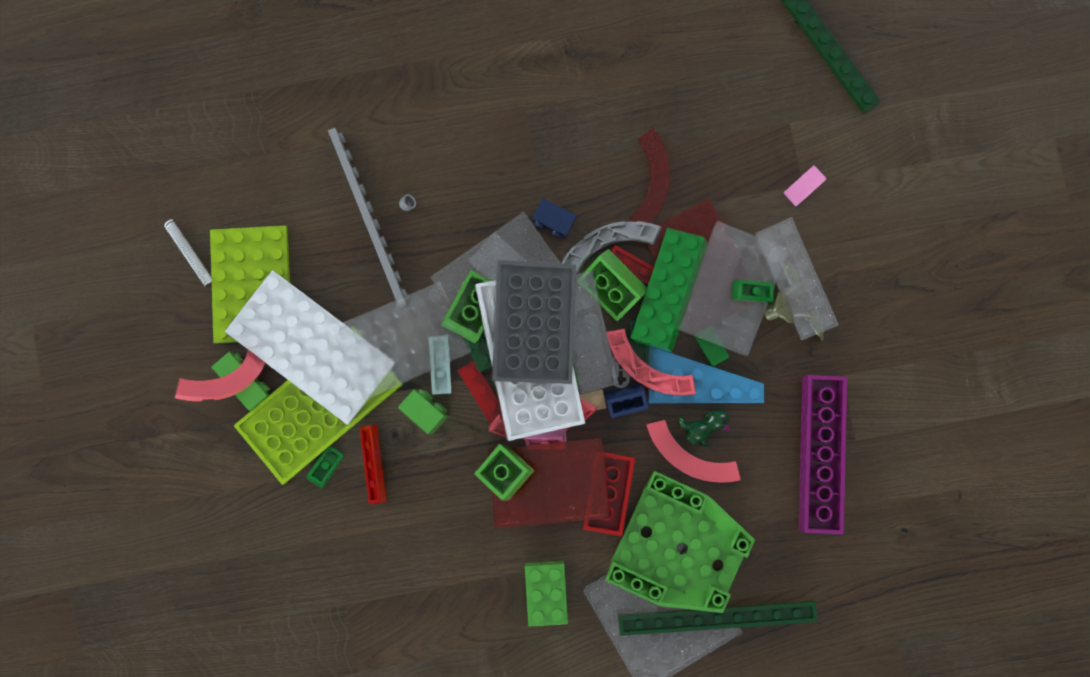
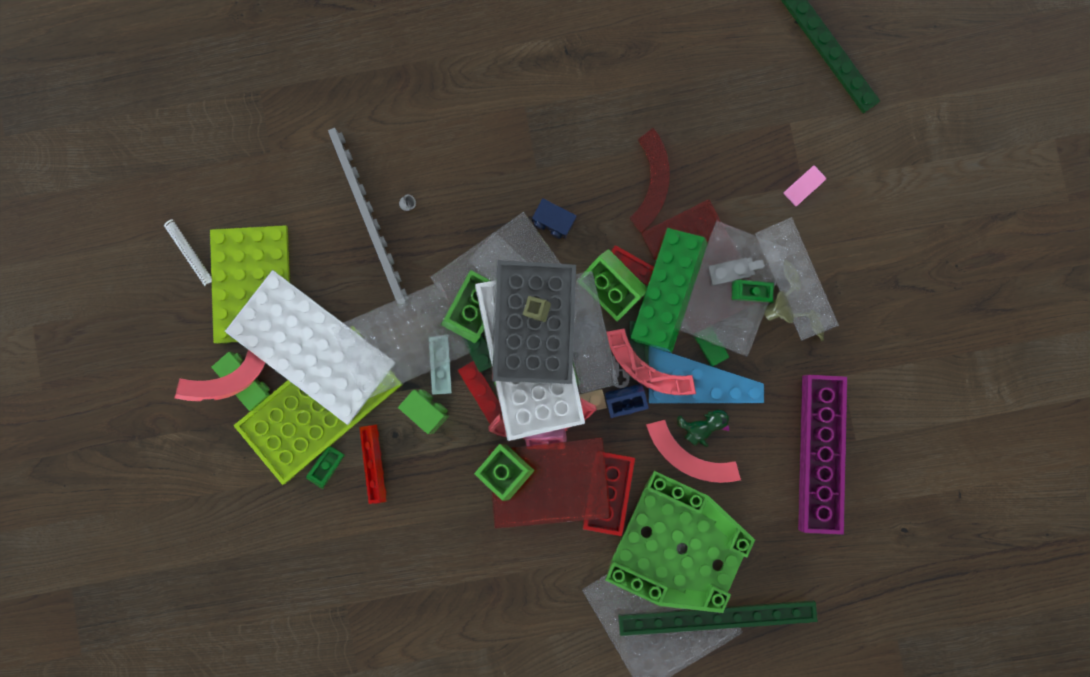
(537, 308): none -> olive slope
(546, 593): bright green brick -> none
(610, 235): light grey tile -> none
(733, 270): none -> light grey hinge

